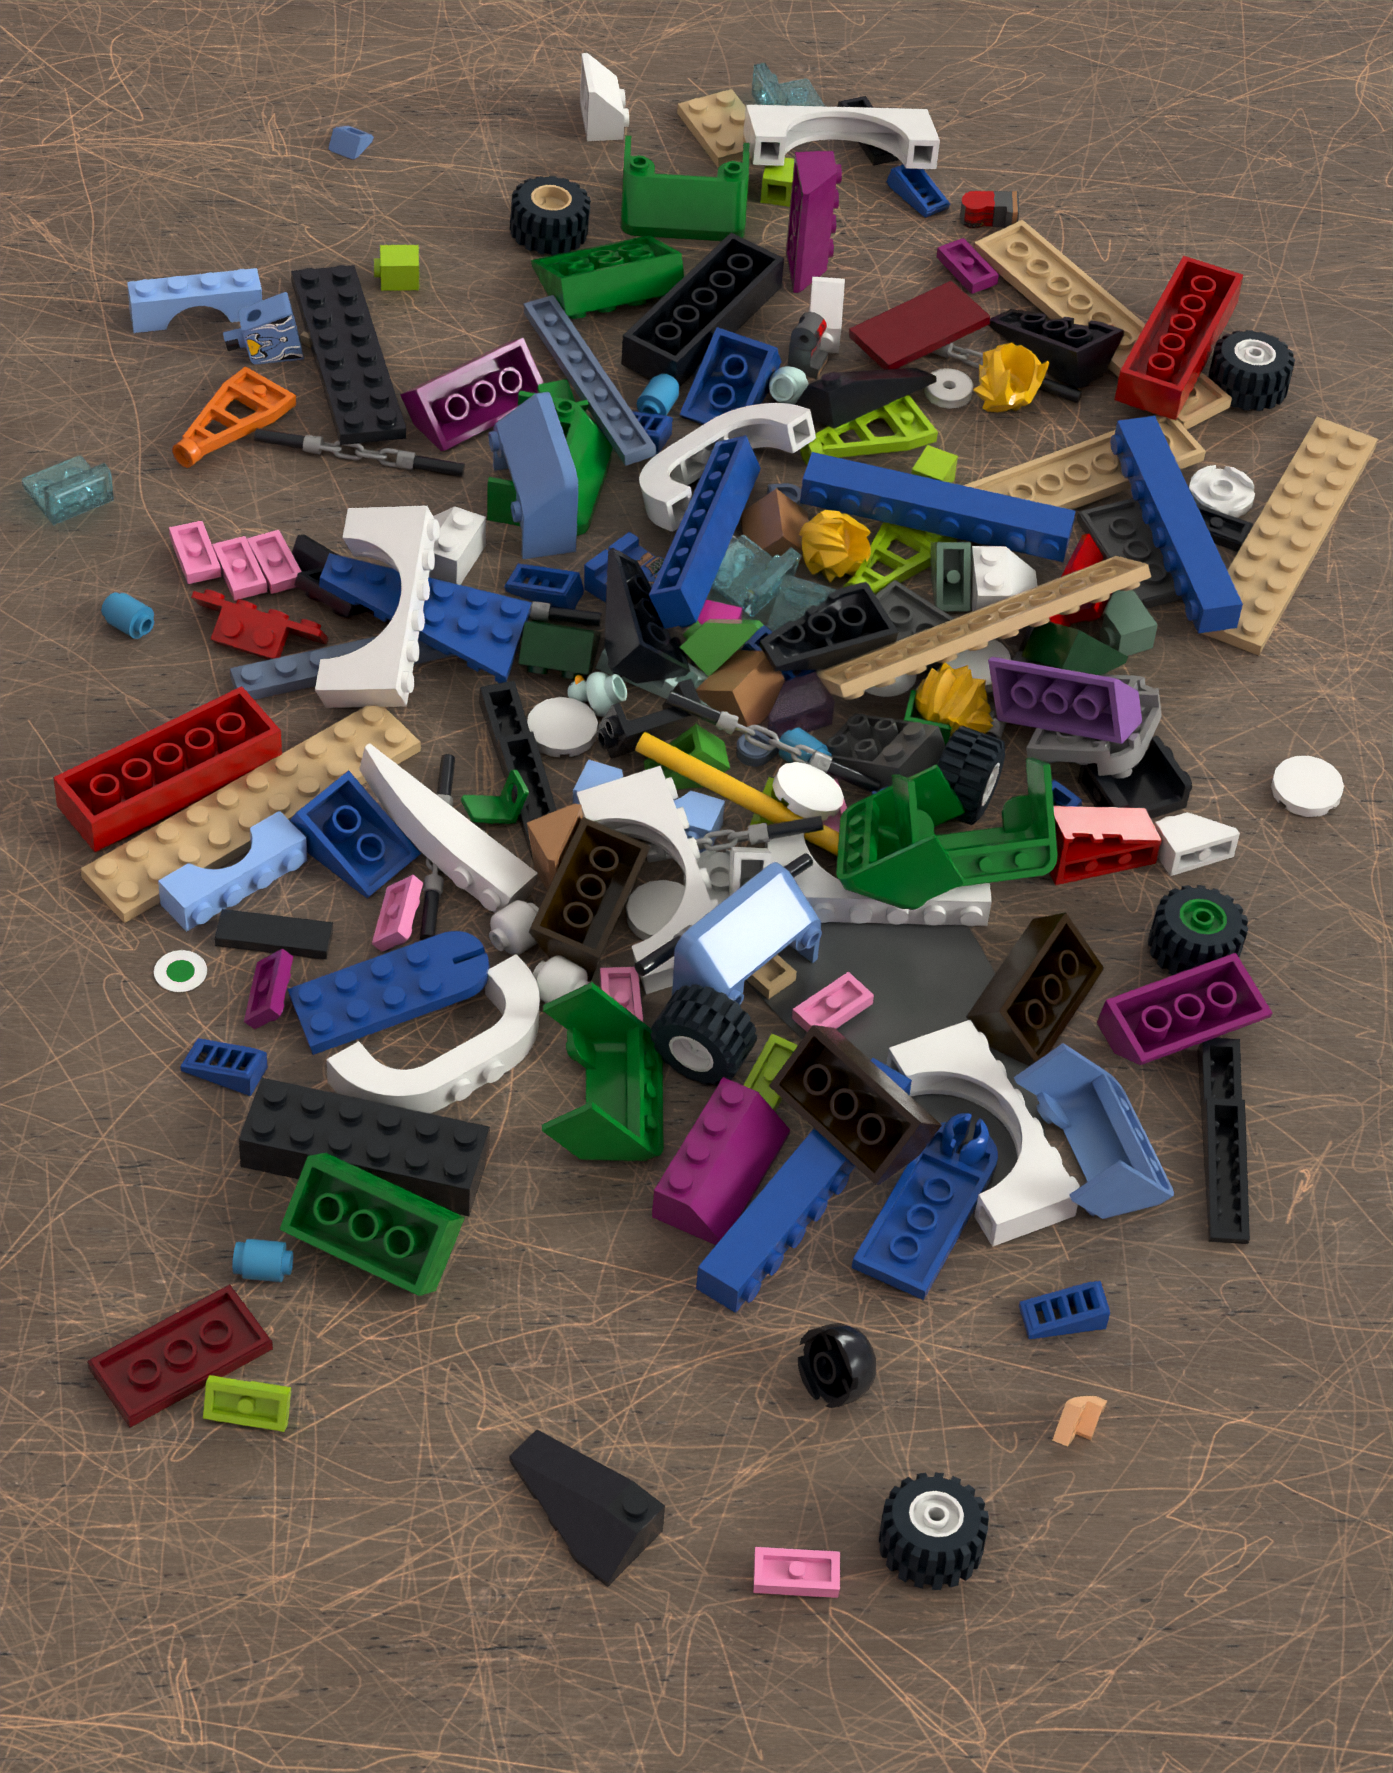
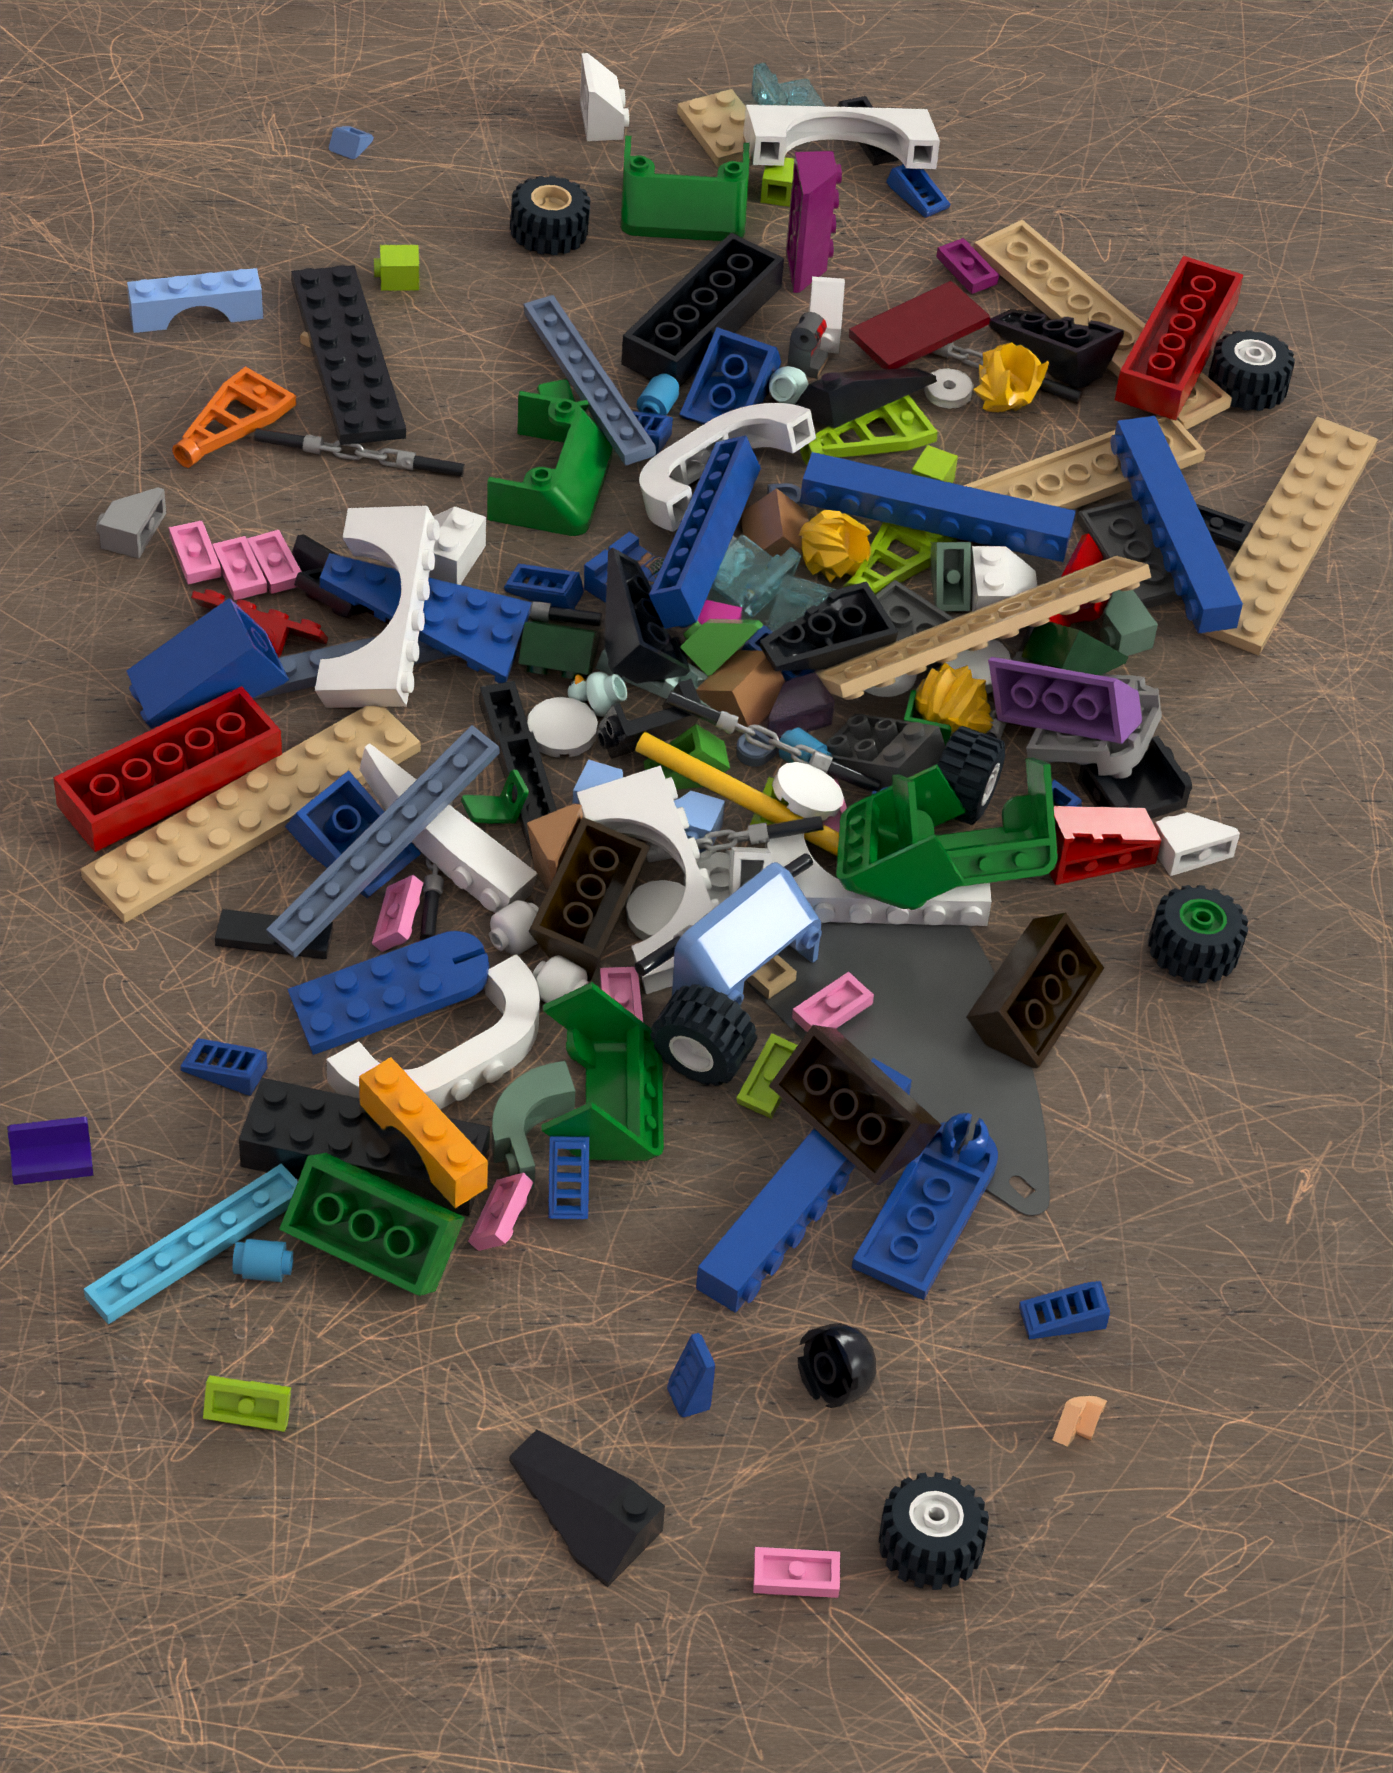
(50, 1150): none -> dark purple panel
(69, 488): clear light blue bracket -> none
(128, 614): dark azure brick -> none
(131, 522): none -> light grey slope
(179, 1355): dark red tile -> none
(180, 971): white sticker -> none
(191, 1245): none -> medium azure plate
(199, 893): light blue arch -> none
(204, 663): none -> blue slope
(267, 331): medium blue torso -> none
(268, 989): magenta plate -> none
(383, 841): none -> sand blue plate
(449, 1156): none -> light orange arch
(472, 394): magenta slope -> none
(501, 1212): none -> bright pink plate
(527, 1101): none -> sand green arch
(543, 474): medium blue windscreen -> none
(568, 1211): none -> blue slope
(610, 275): green slope -> none
(692, 1378): none -> blue slope
(720, 1163): magenta slope -> none
(961, 1065): white arch -> none
(989, 208): leg -> none
(1102, 1132): medium blue windscreen -> none
(1182, 1010): magenta slope -> none
(1223, 490): white tile -> none
(1224, 1140): black slope -> none
(1307, 786): white tile -> none

